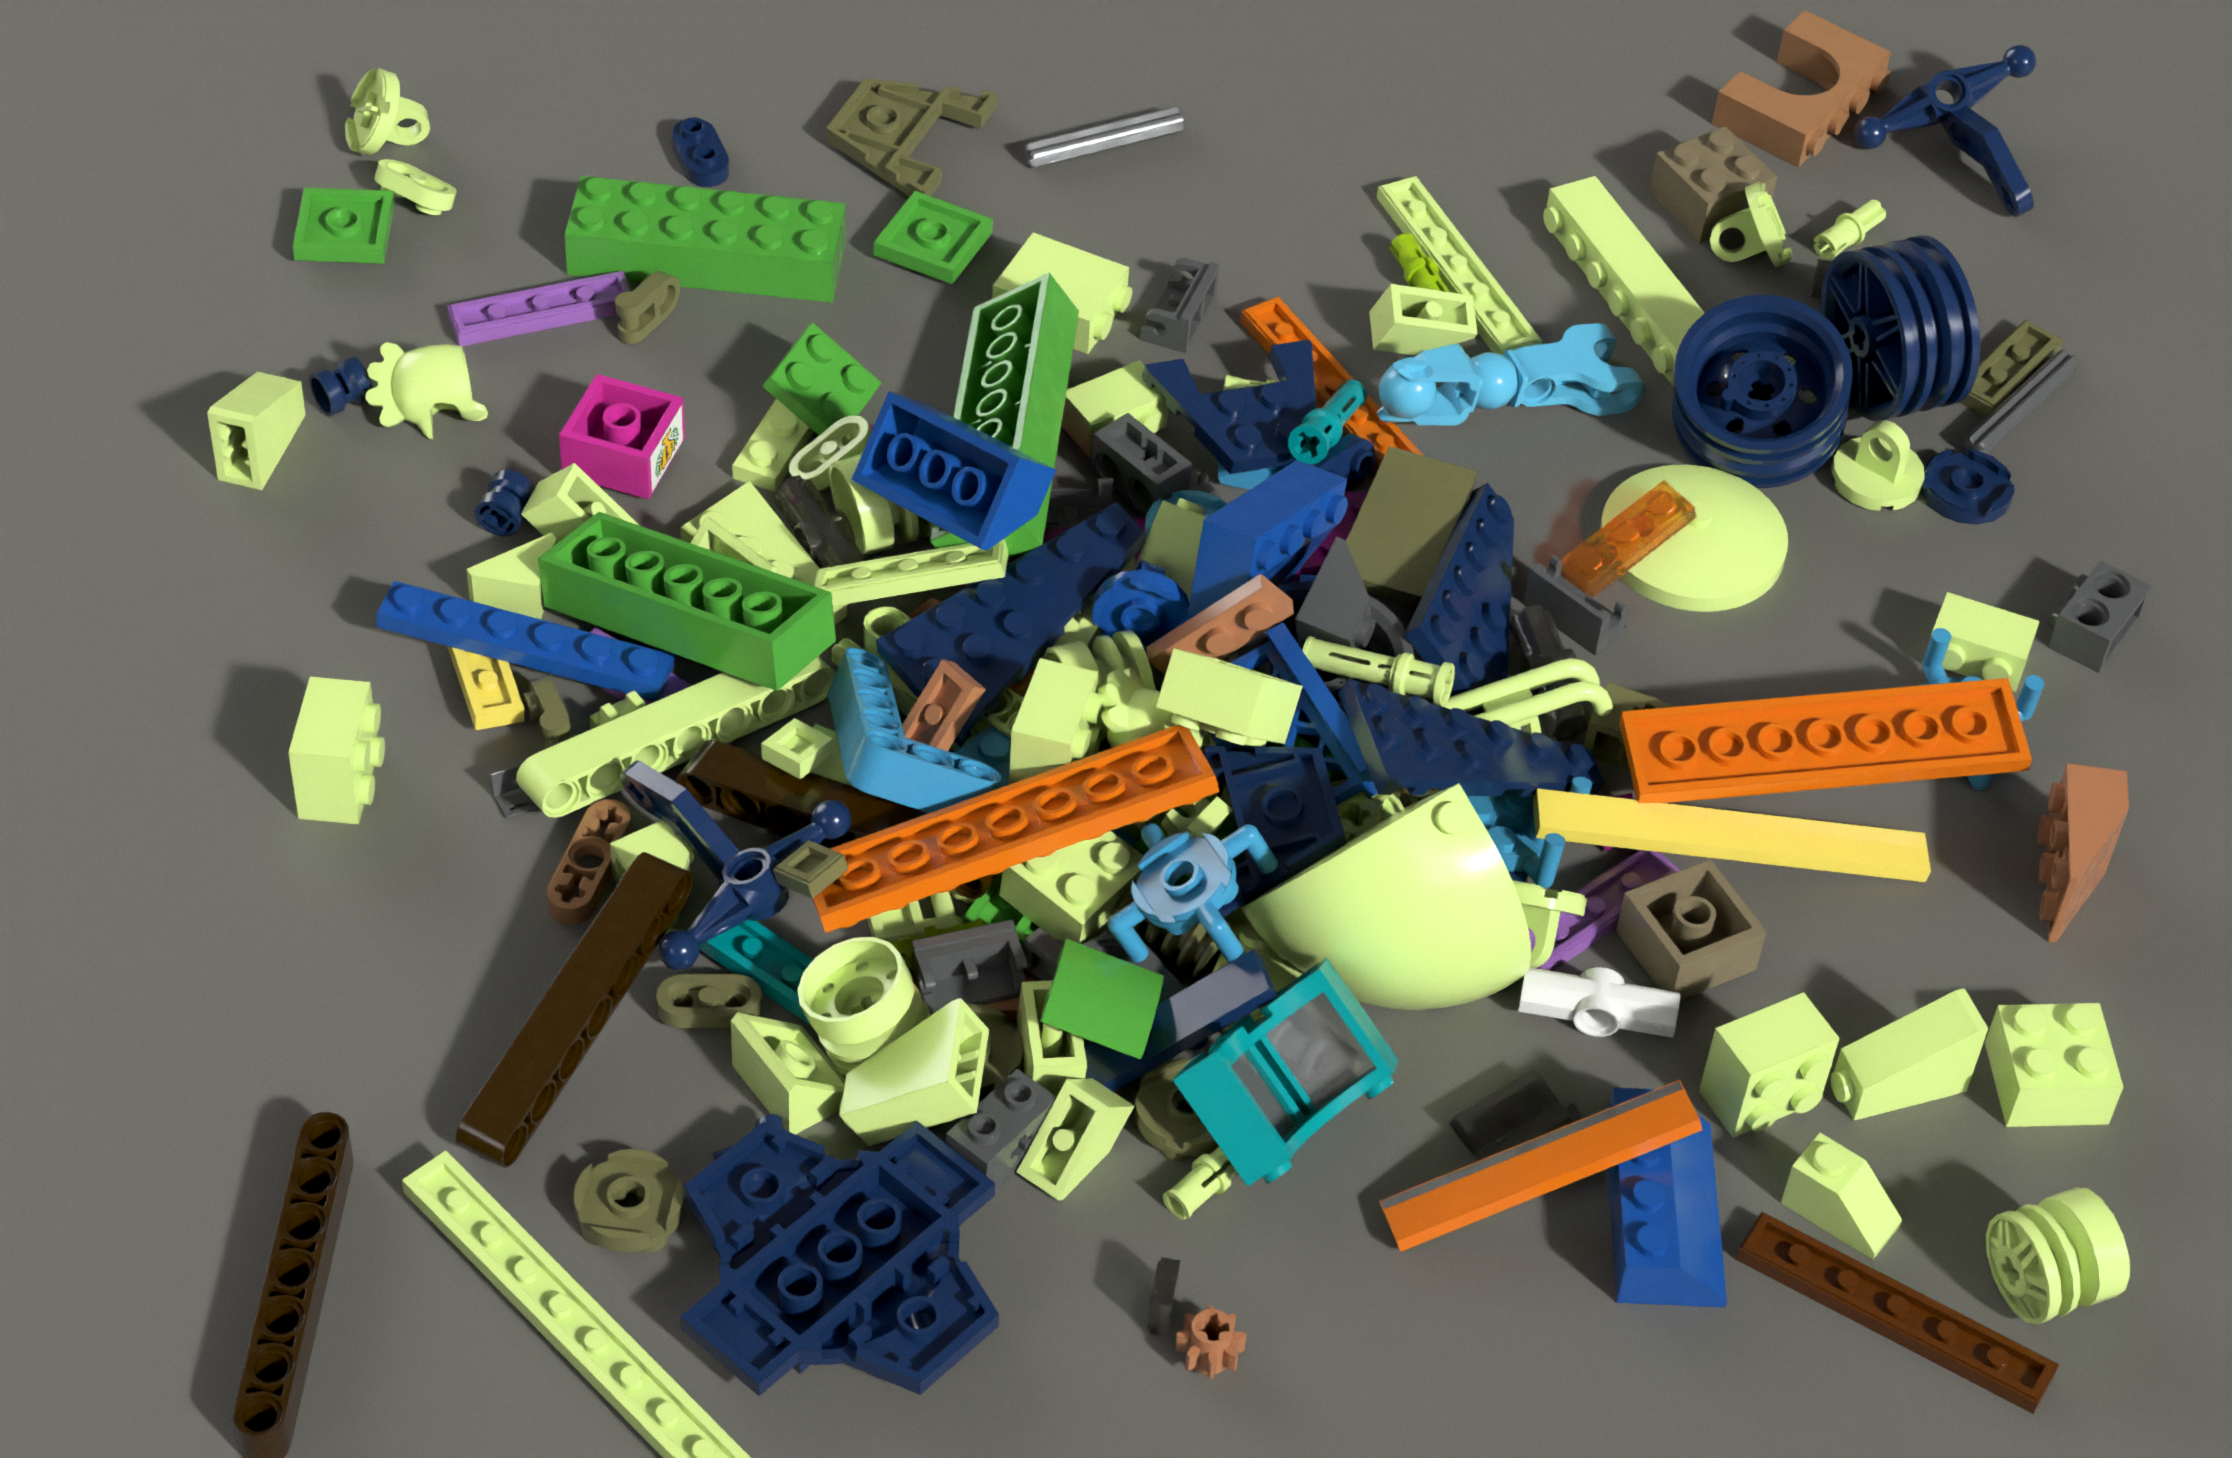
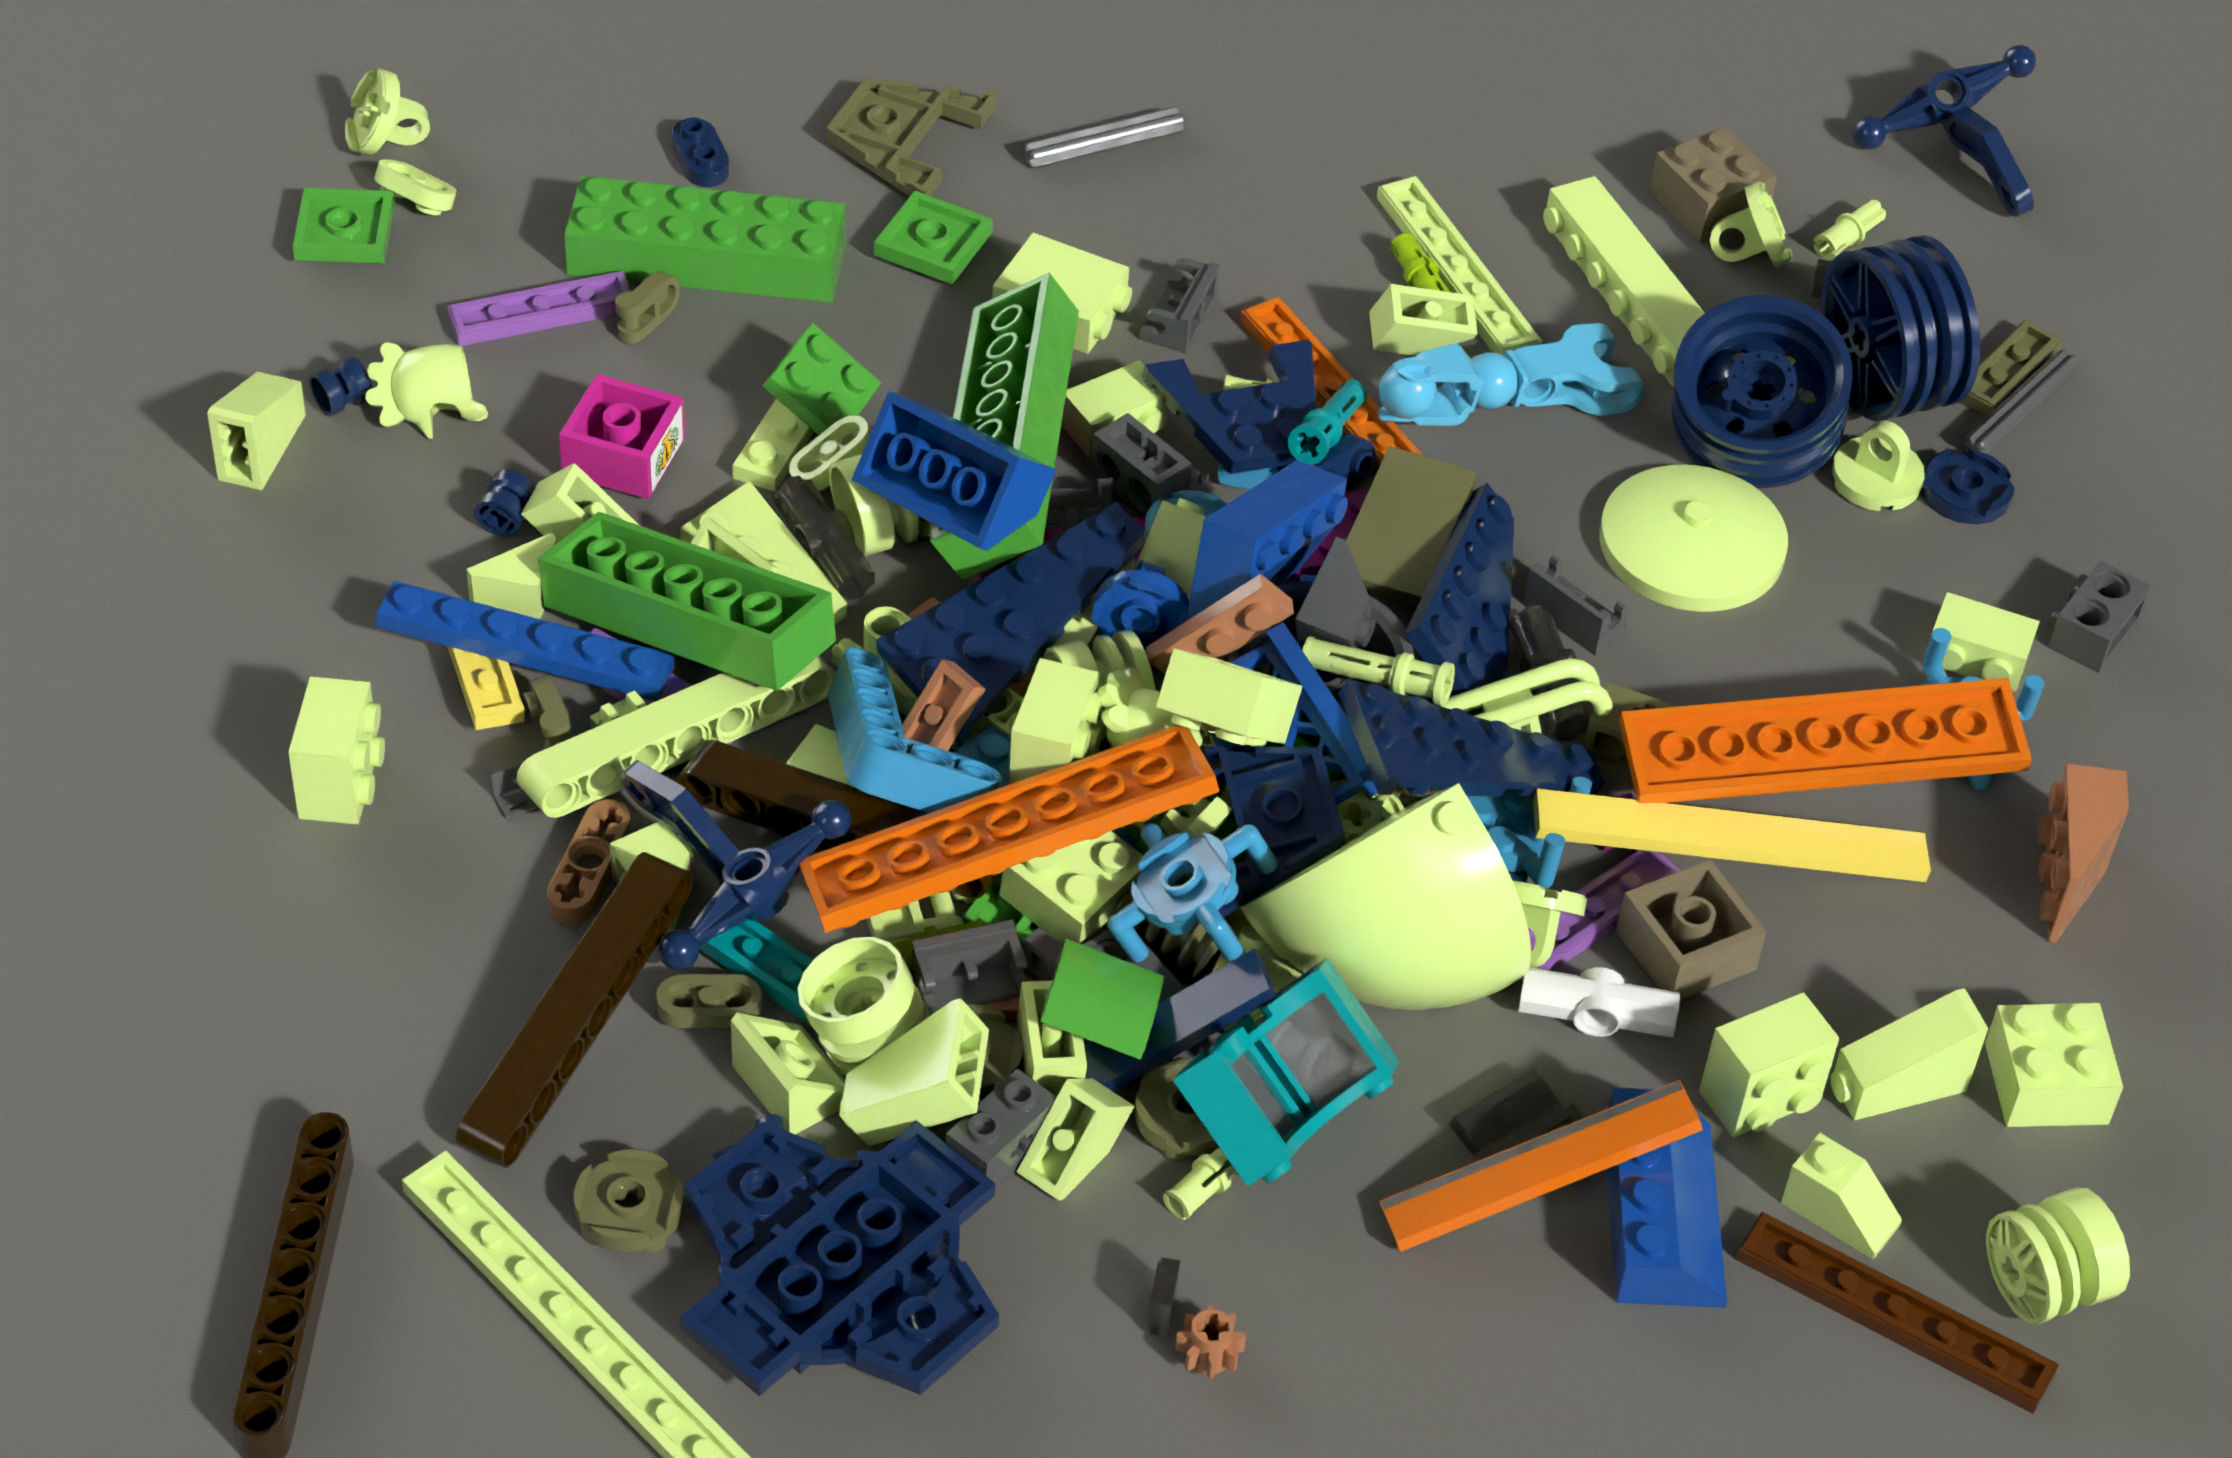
(797, 748): yellowish green plate -> none
(810, 869): olive tile -> none
(912, 572): yellowish green tile -> none
(1627, 539): clear orange plate -> none
(1800, 124): medium nougat arch -> none

